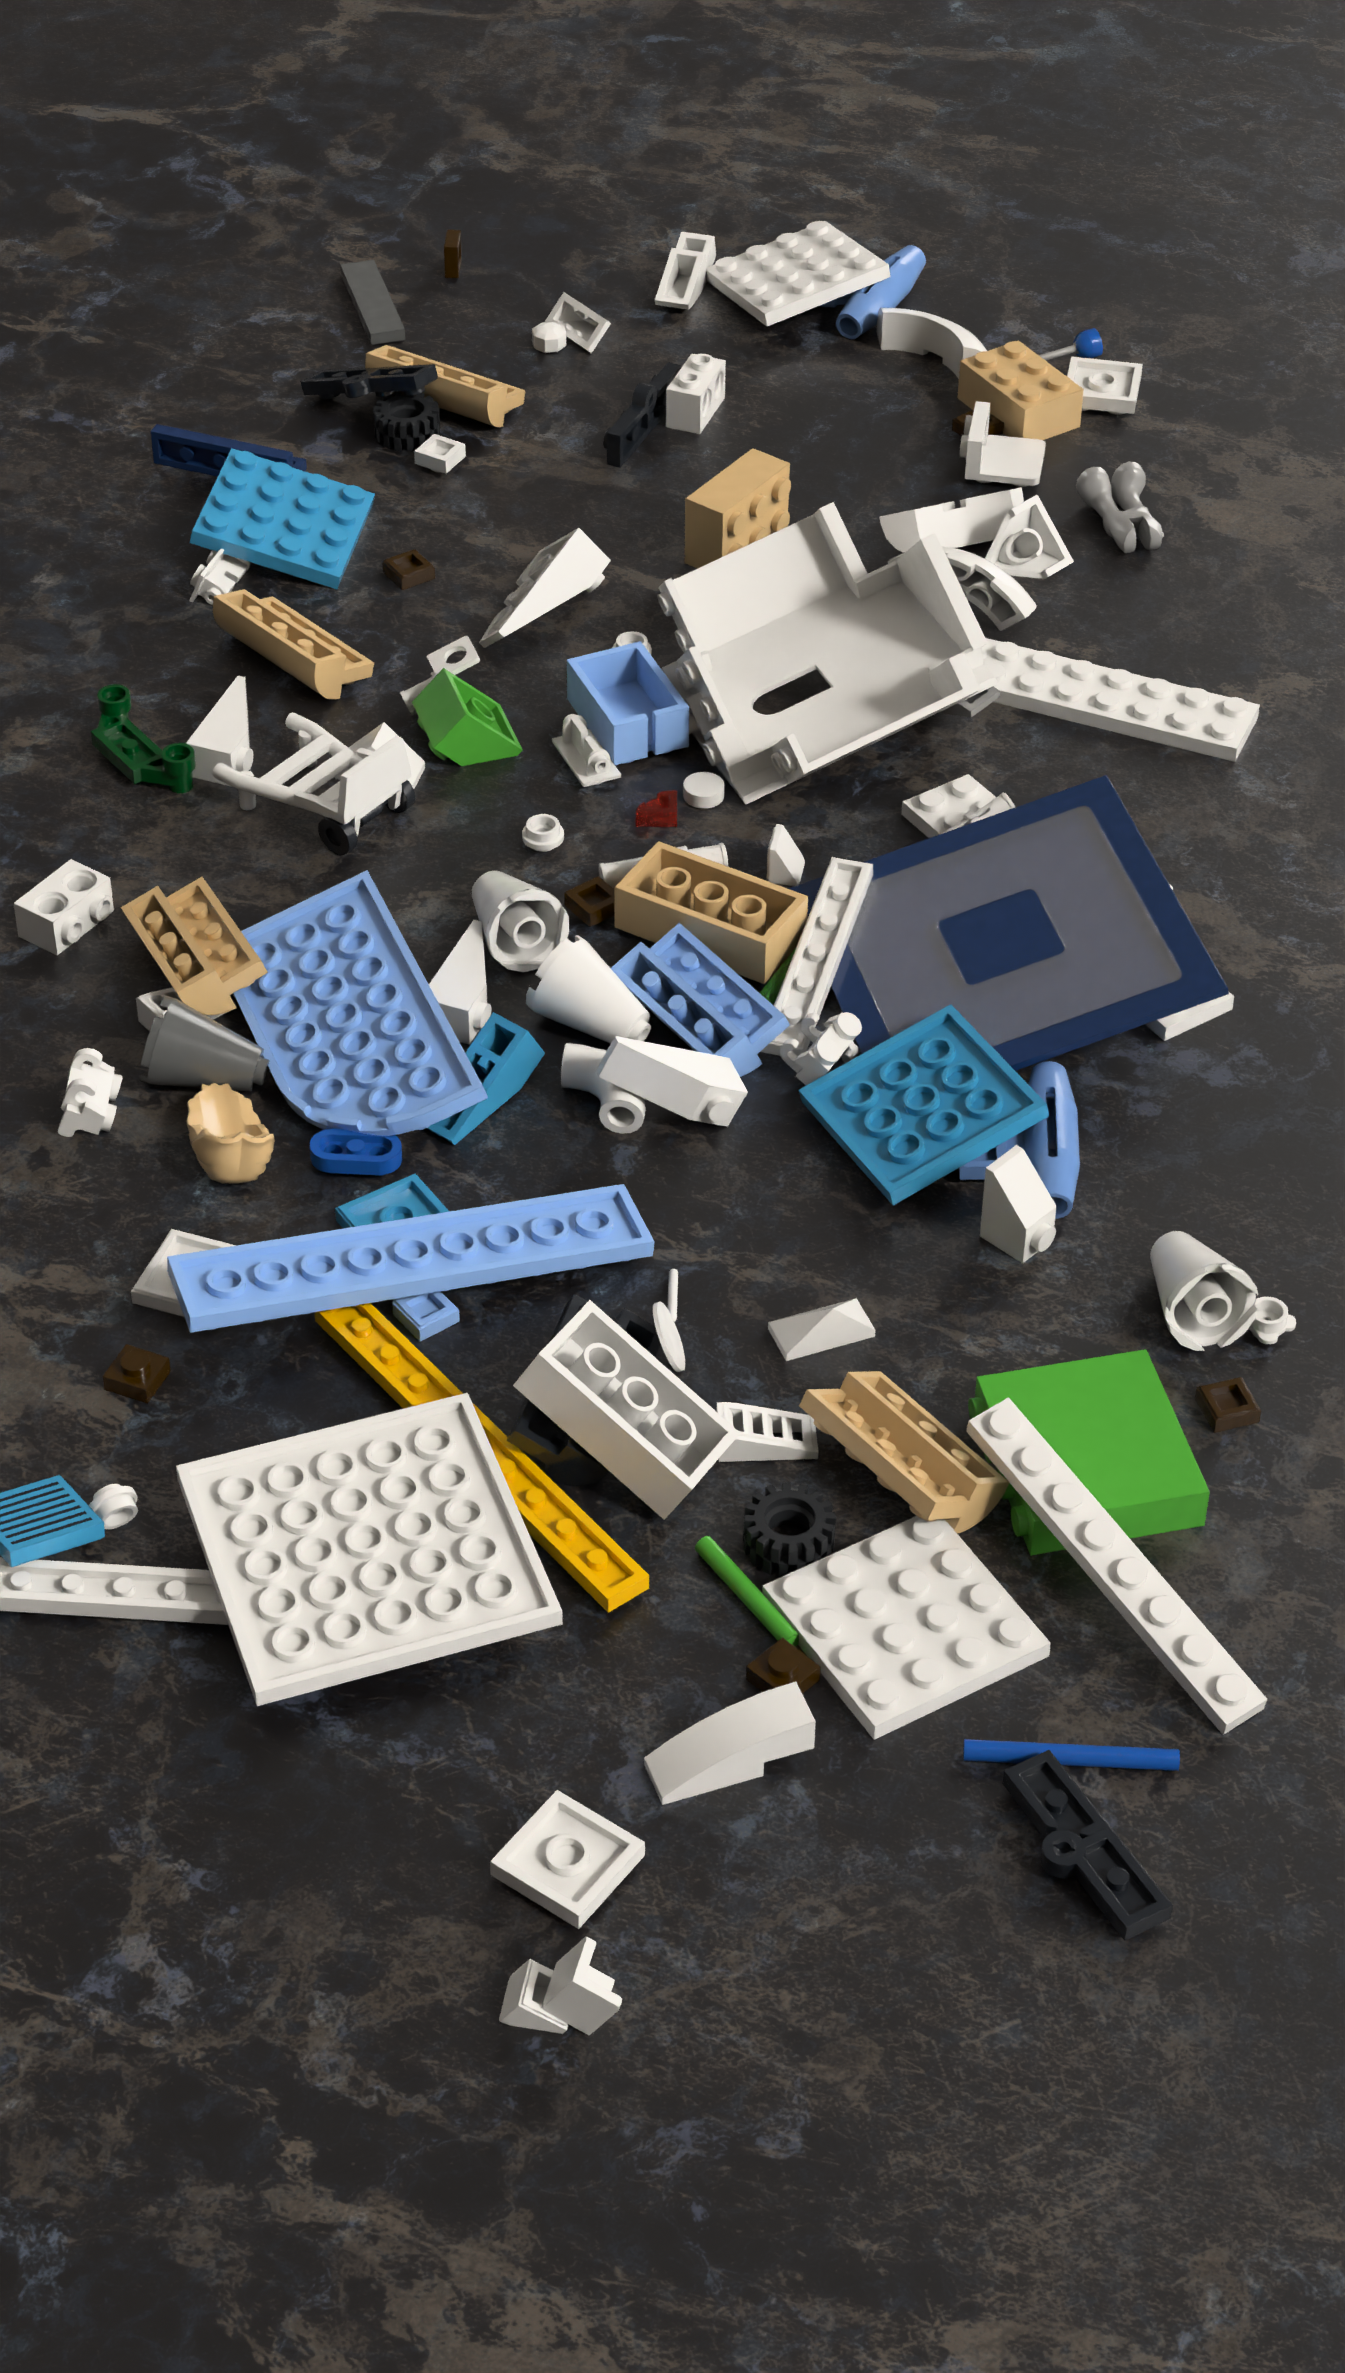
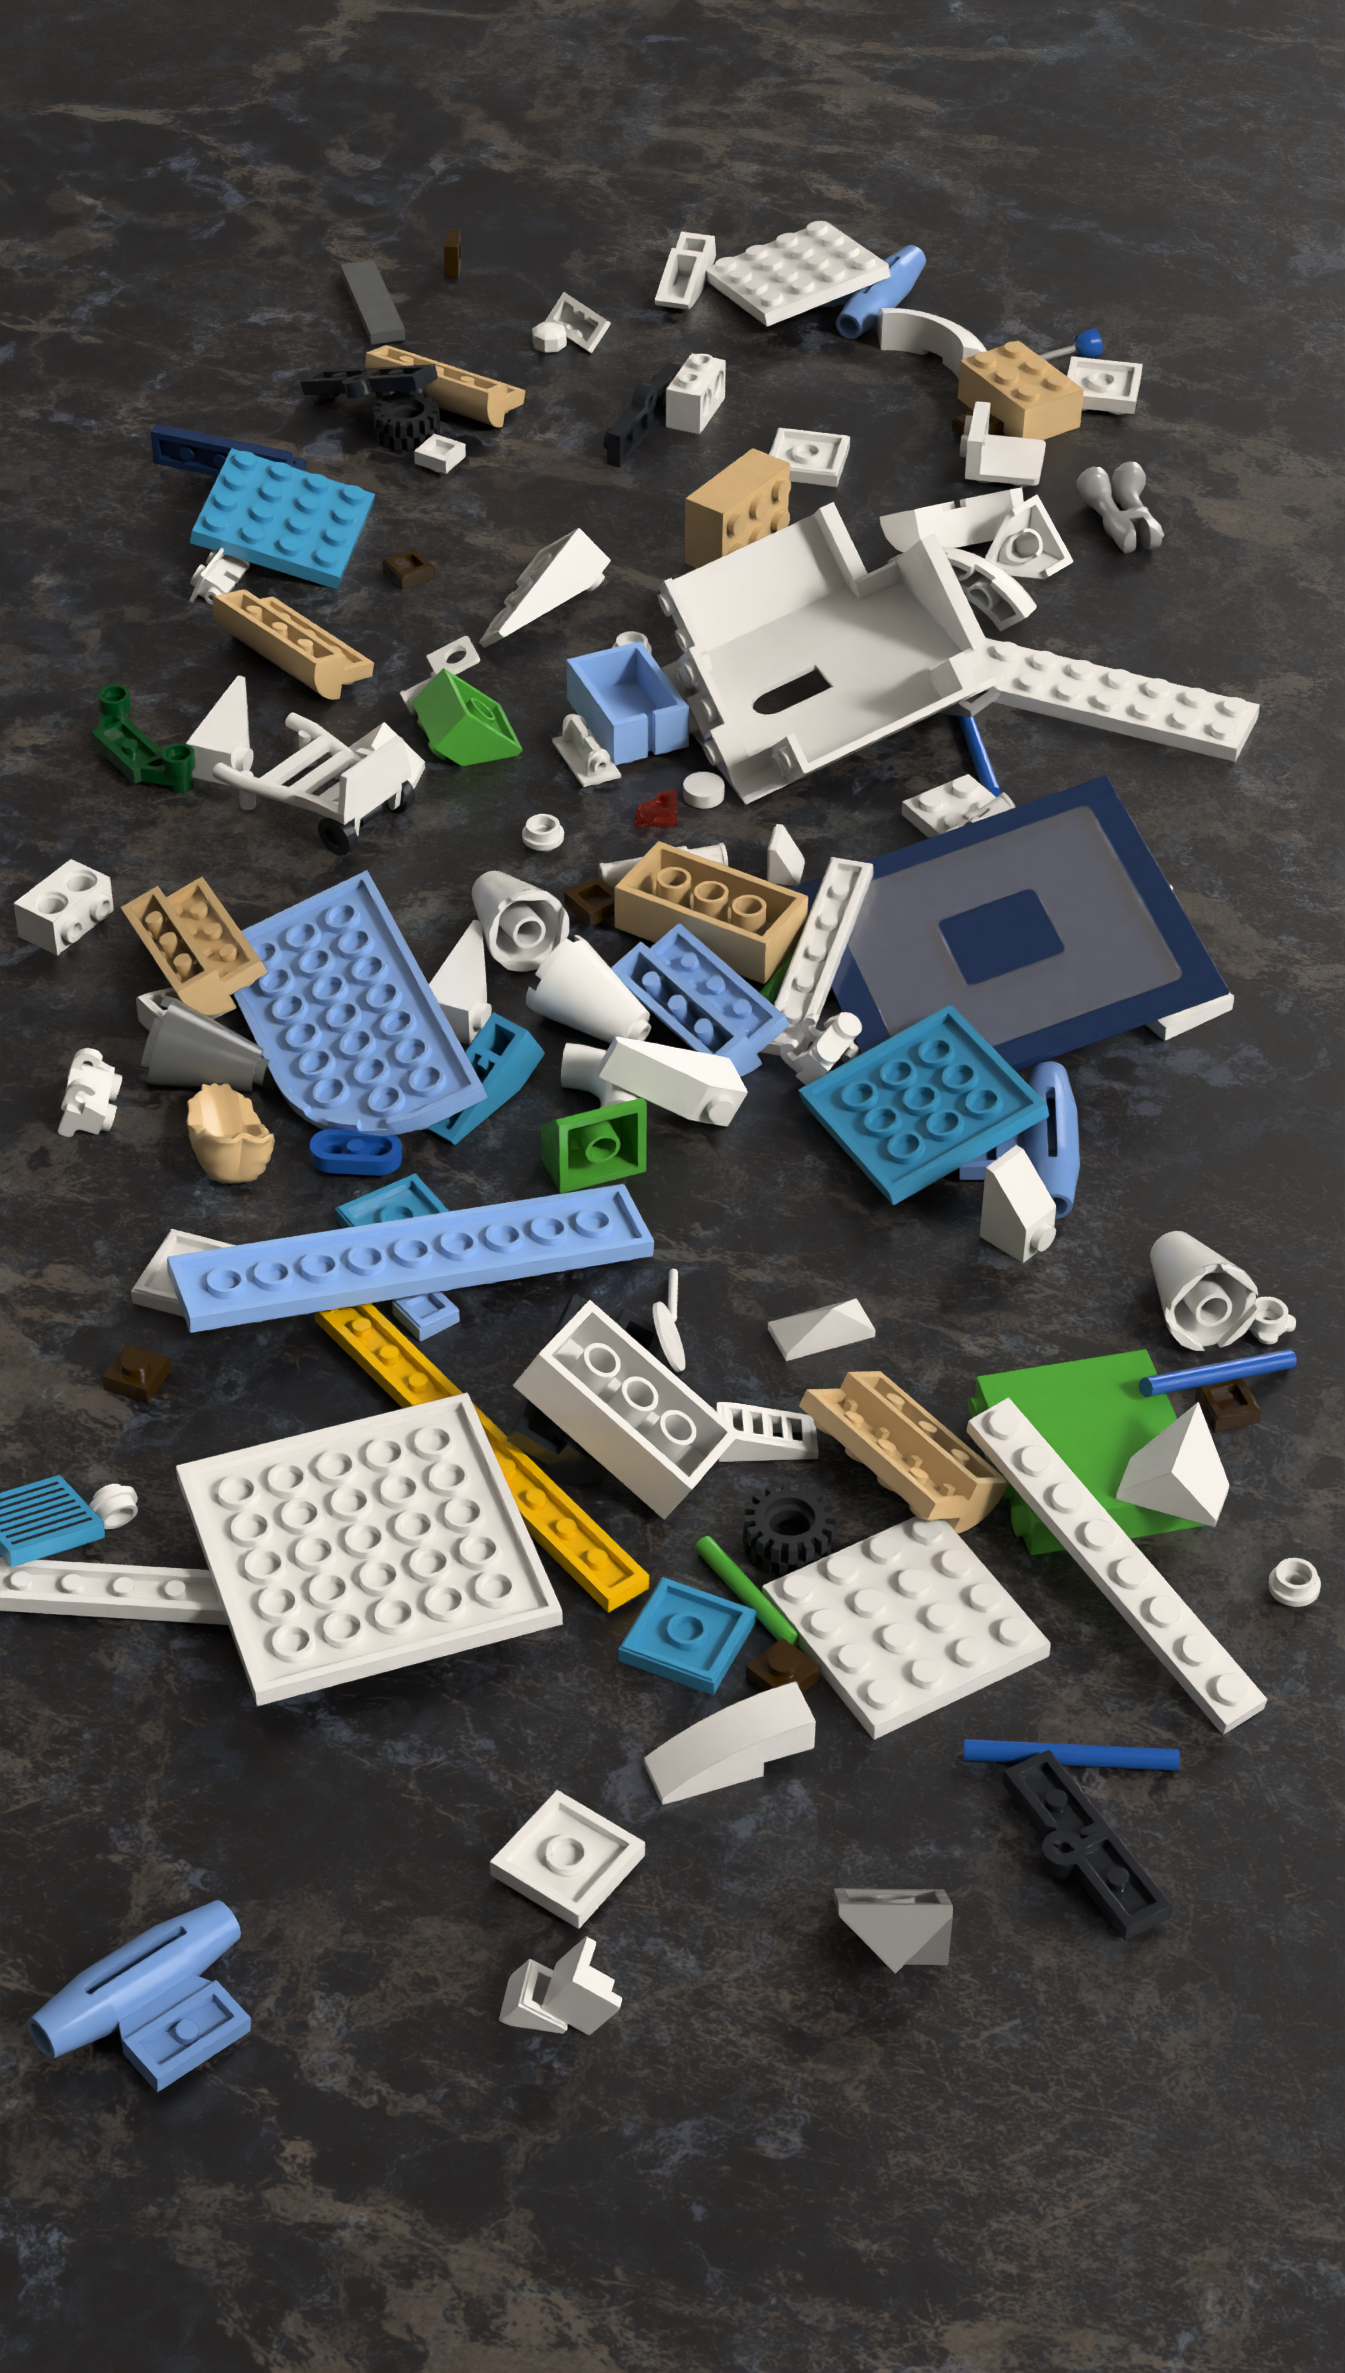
(154, 1999): none -> medium blue plate
(595, 1145): none -> bright green slope
(687, 1636): none -> dark azure tile
(812, 455): none -> white tile
(900, 1923): none -> light grey slope
(979, 754): none -> blue bar
(1178, 1472): none -> white slope
(1217, 1373): none -> blue bar
(1294, 1582): none -> white plate

